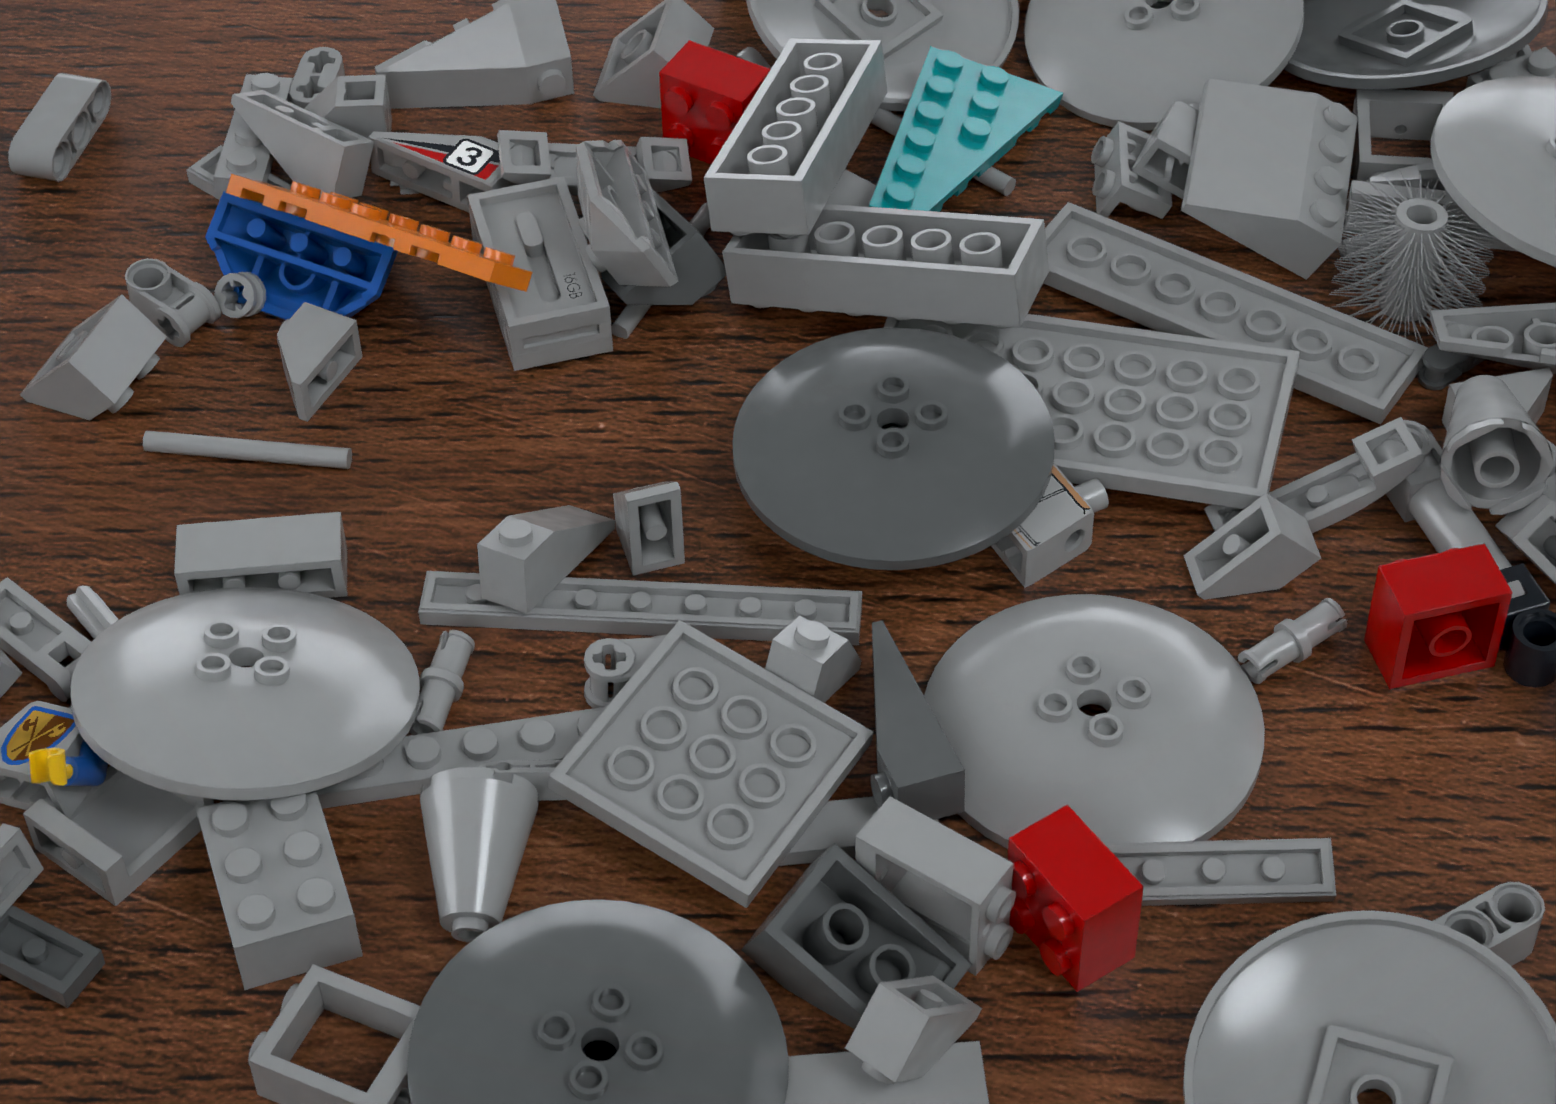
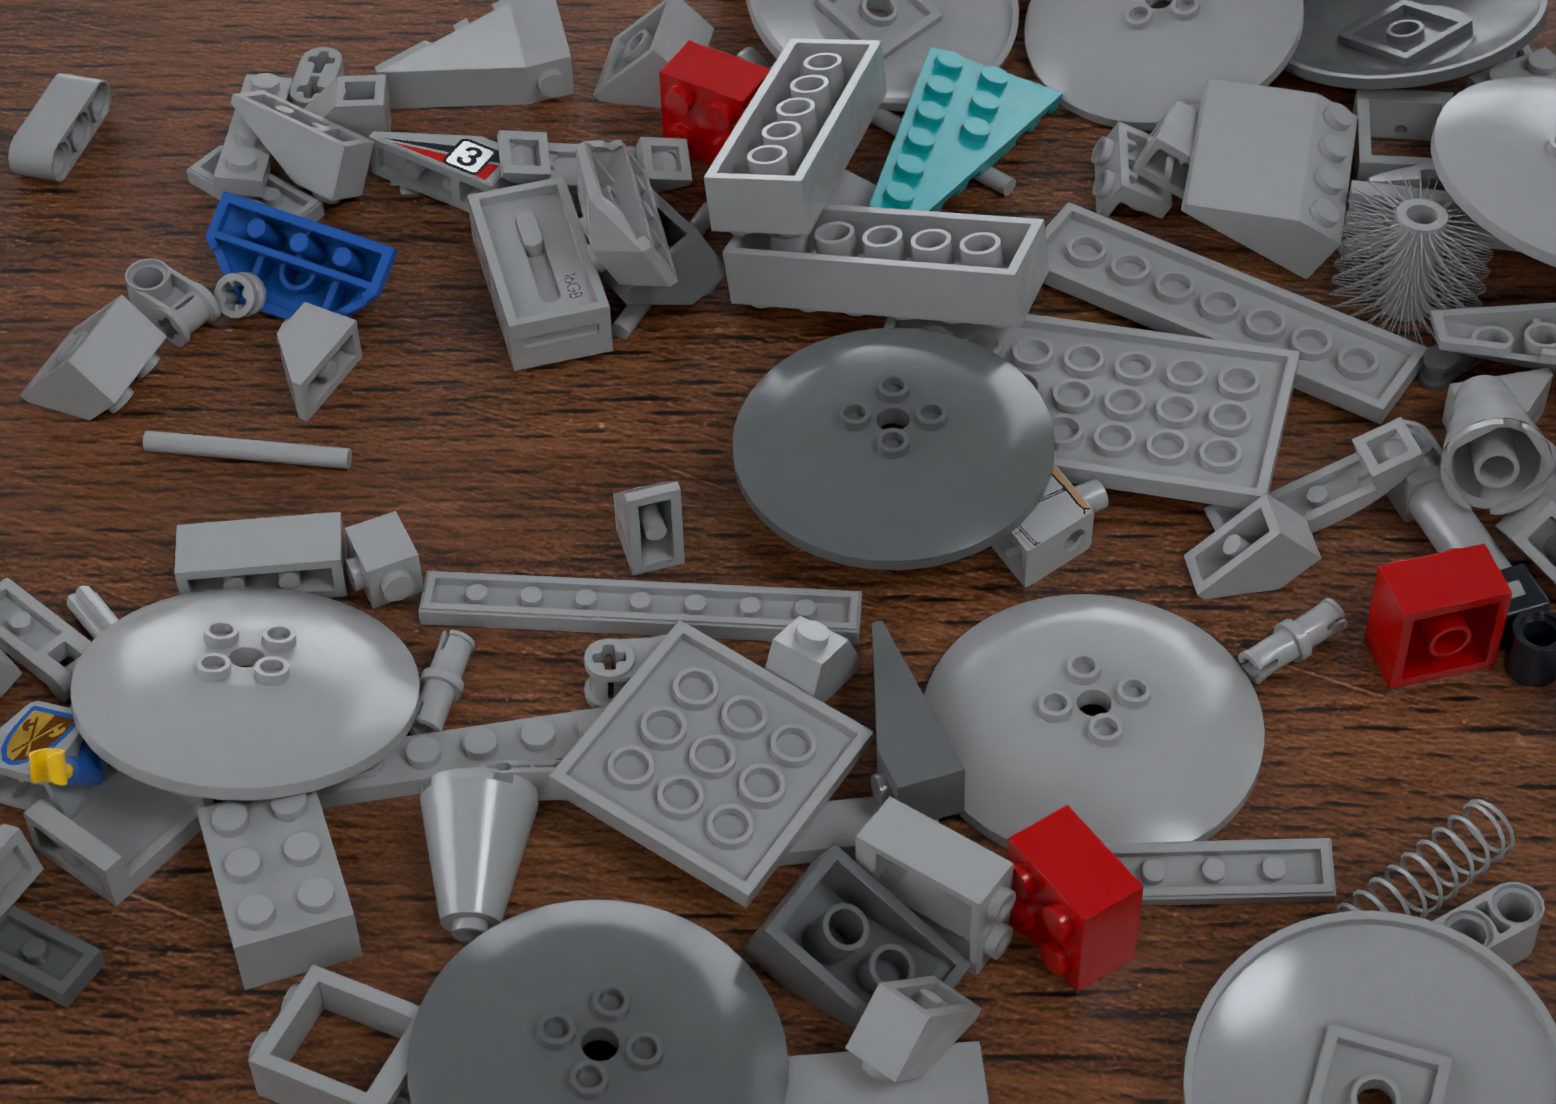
(383, 560): none -> light grey brick
(398, 232): orange wing -> none
(535, 552): light grey slope -> none
(1454, 868): none -> light grey piece

